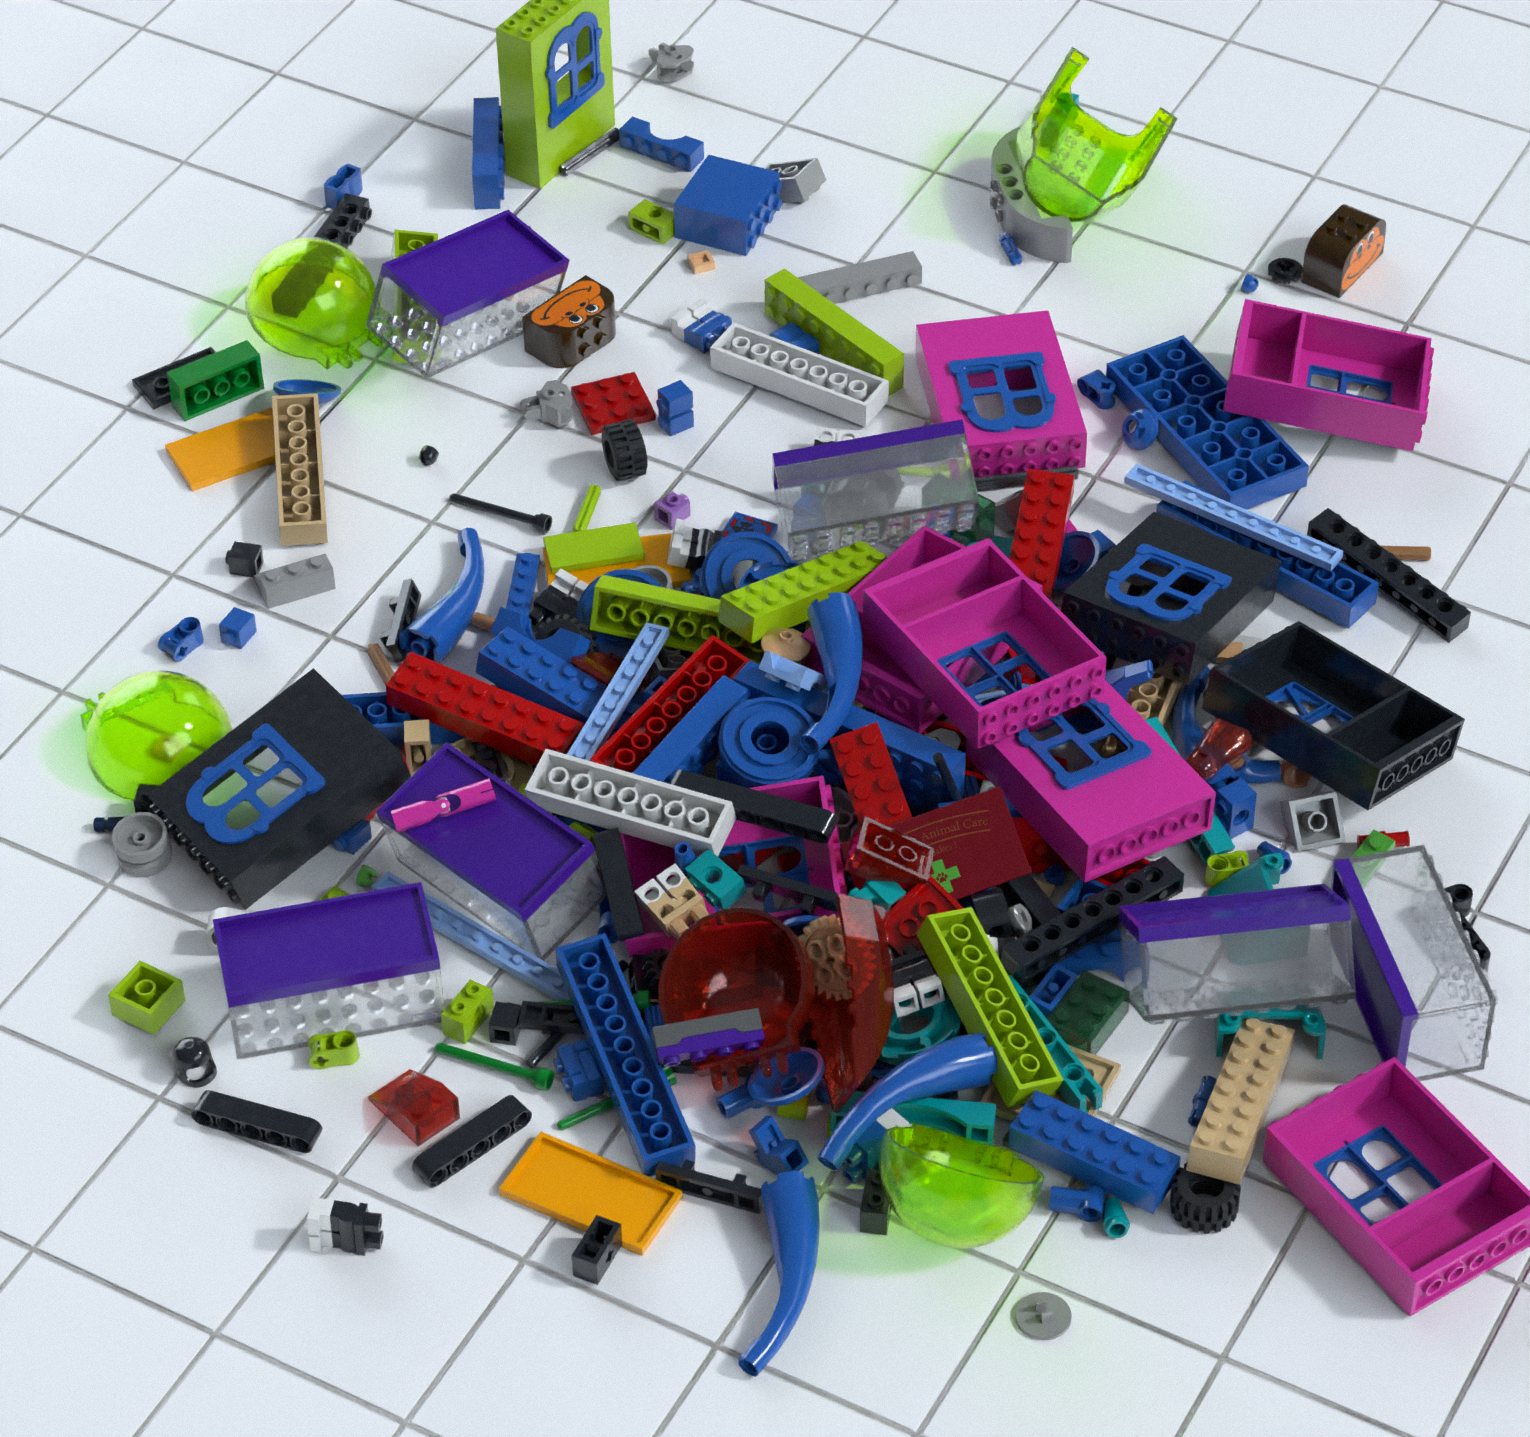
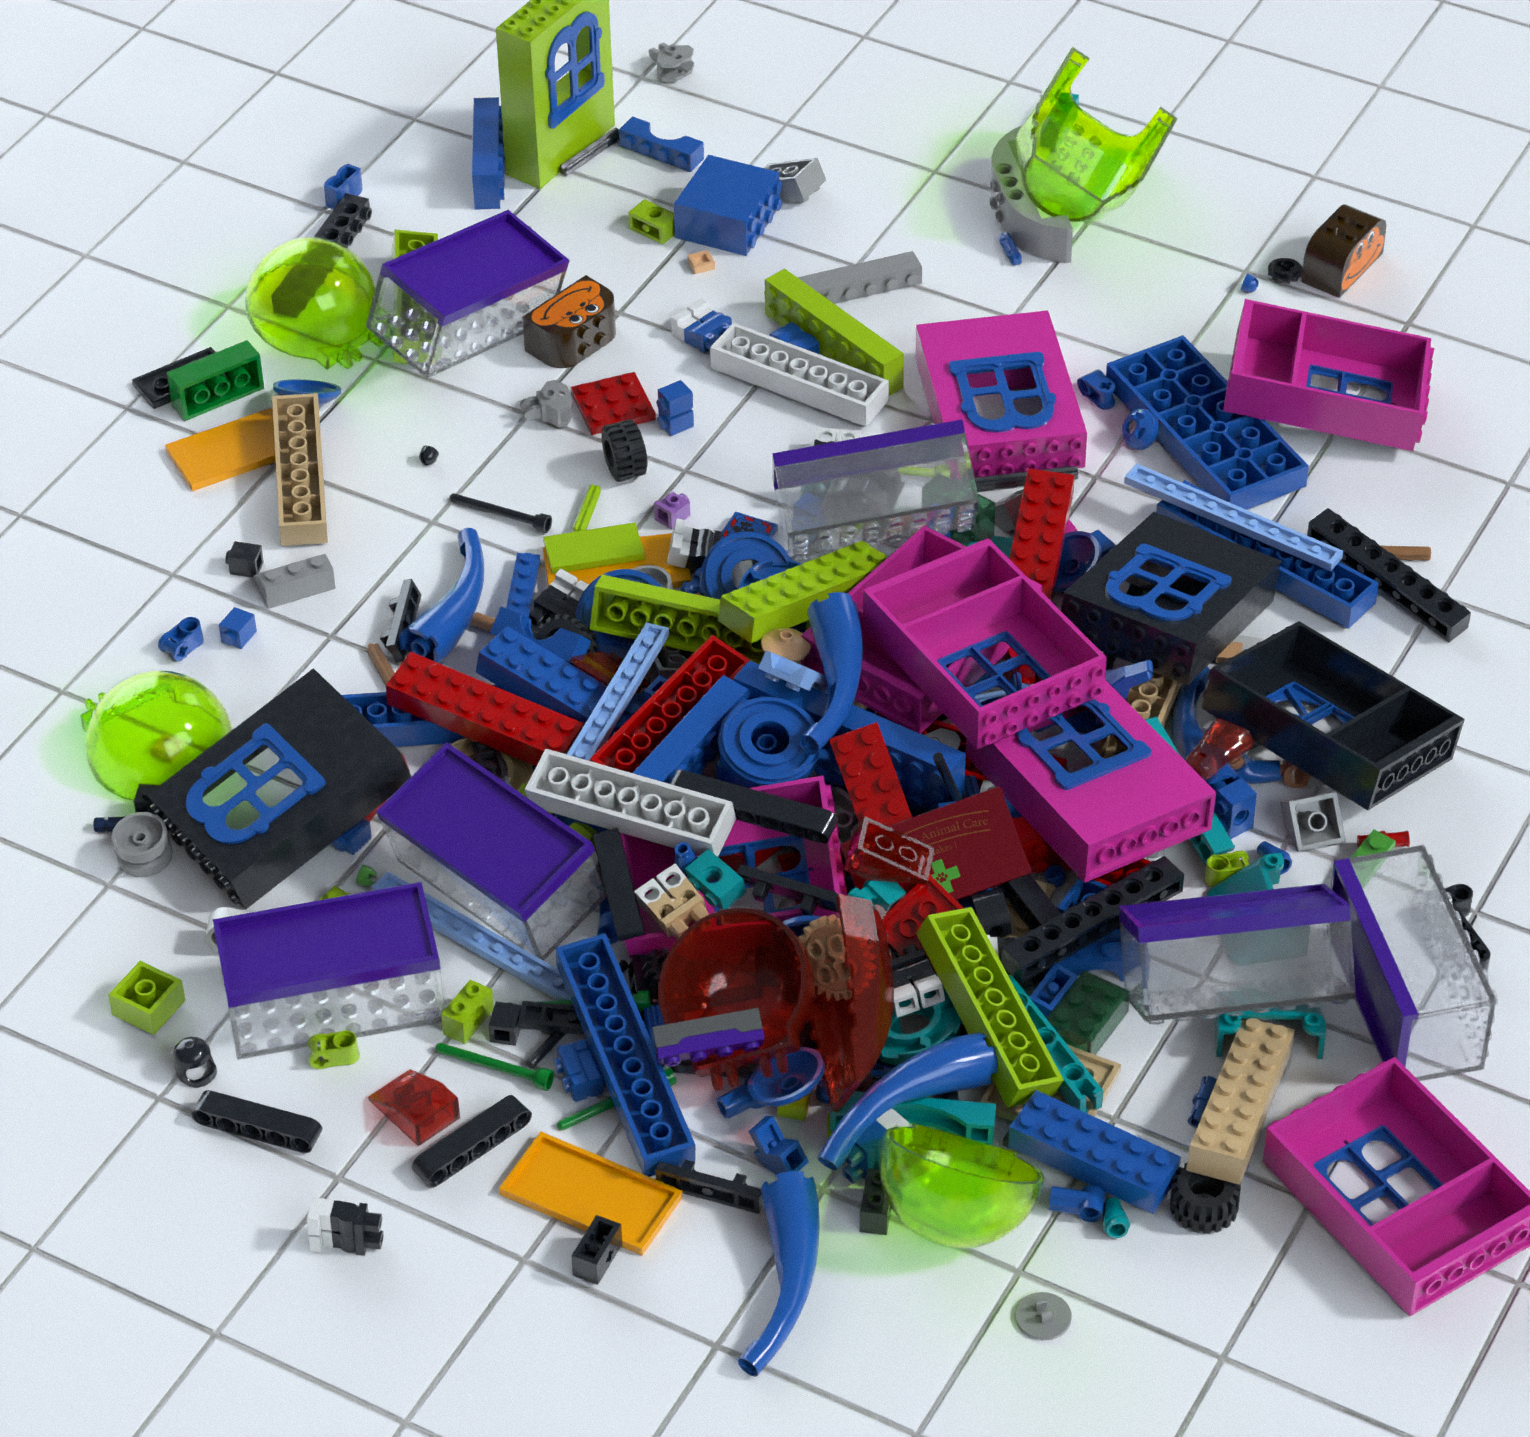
(417, 744): tan brick -> none
(424, 811): dark pink piece -> none
(1020, 920): light grey piece -> none

